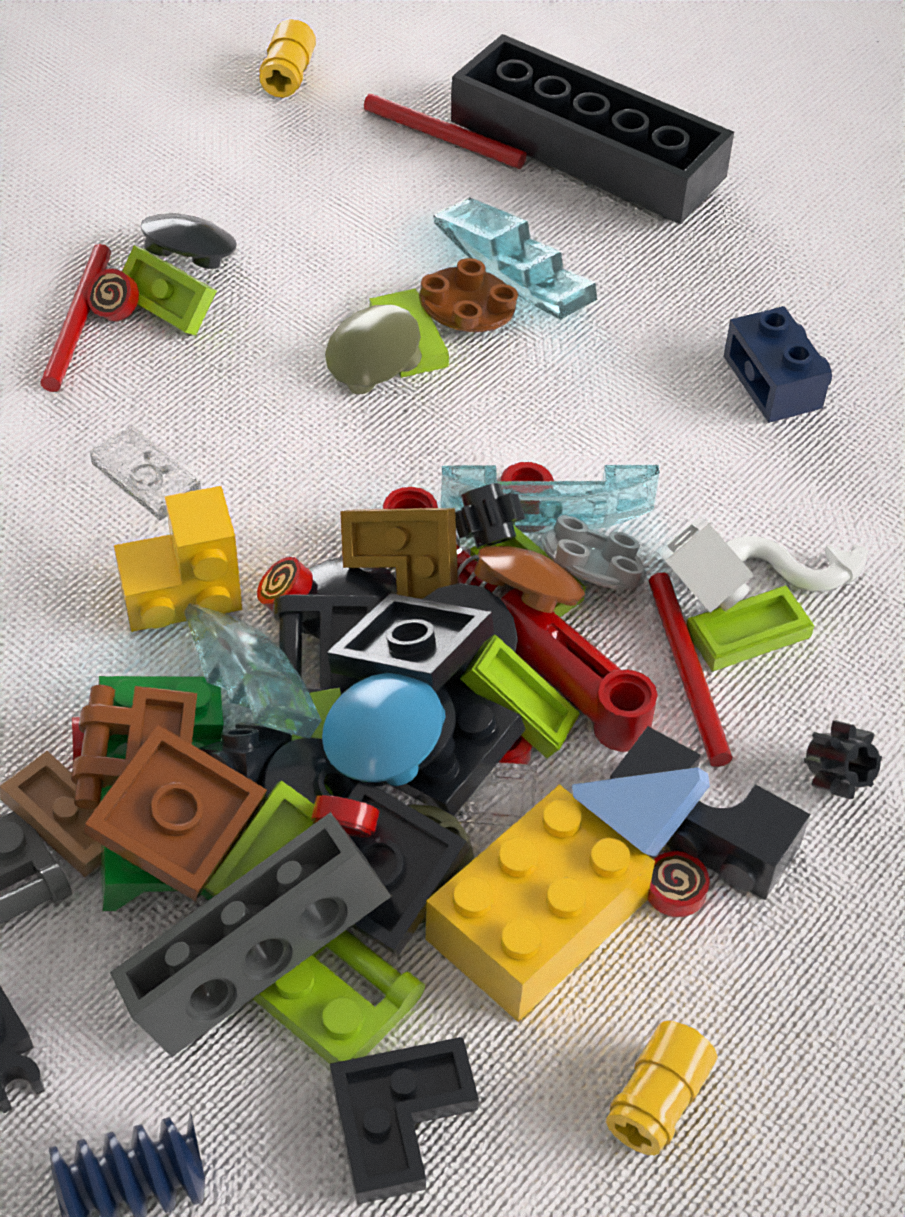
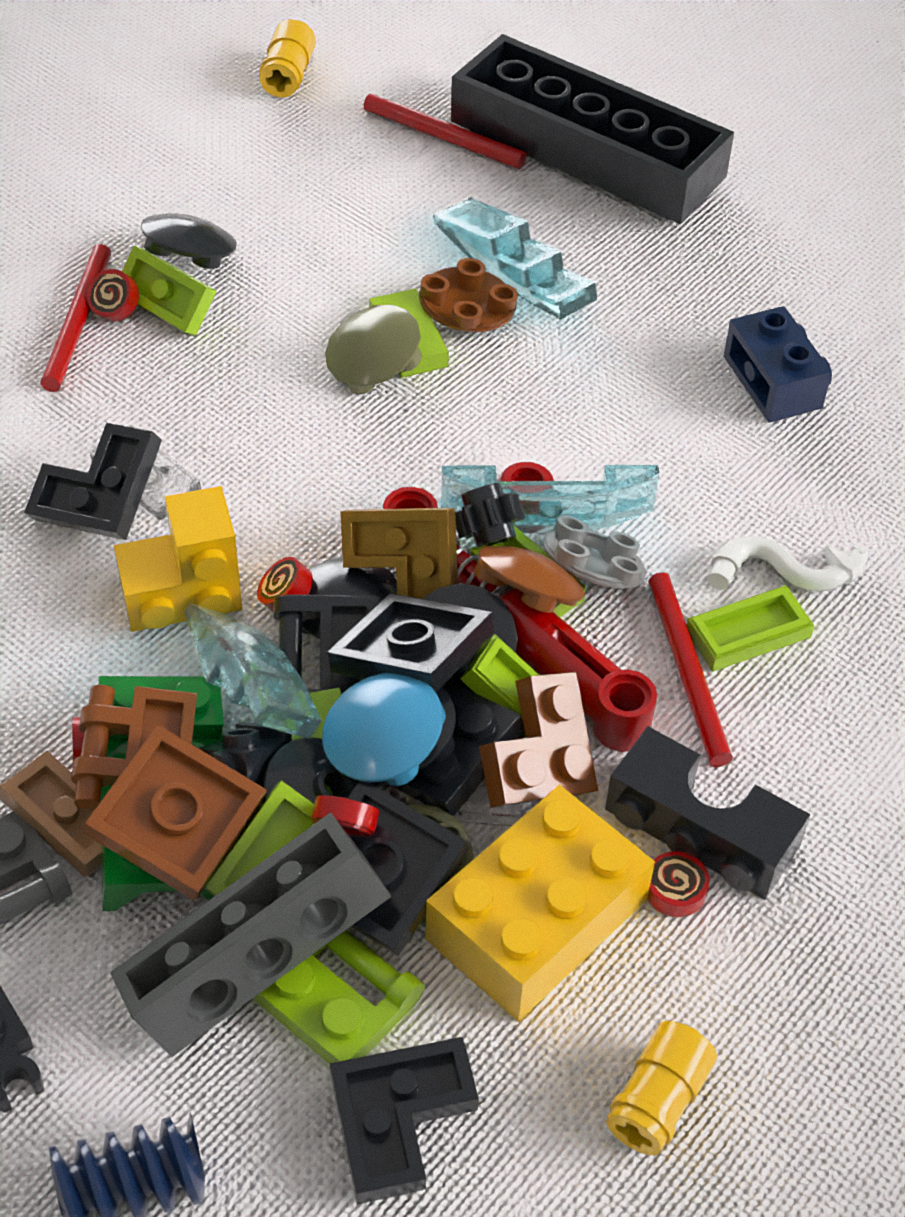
(107, 494): none -> black plate
(553, 749): none -> plate
(645, 806): light blue slope -> none
(707, 565): white slope -> none
(843, 759): black gear -> none

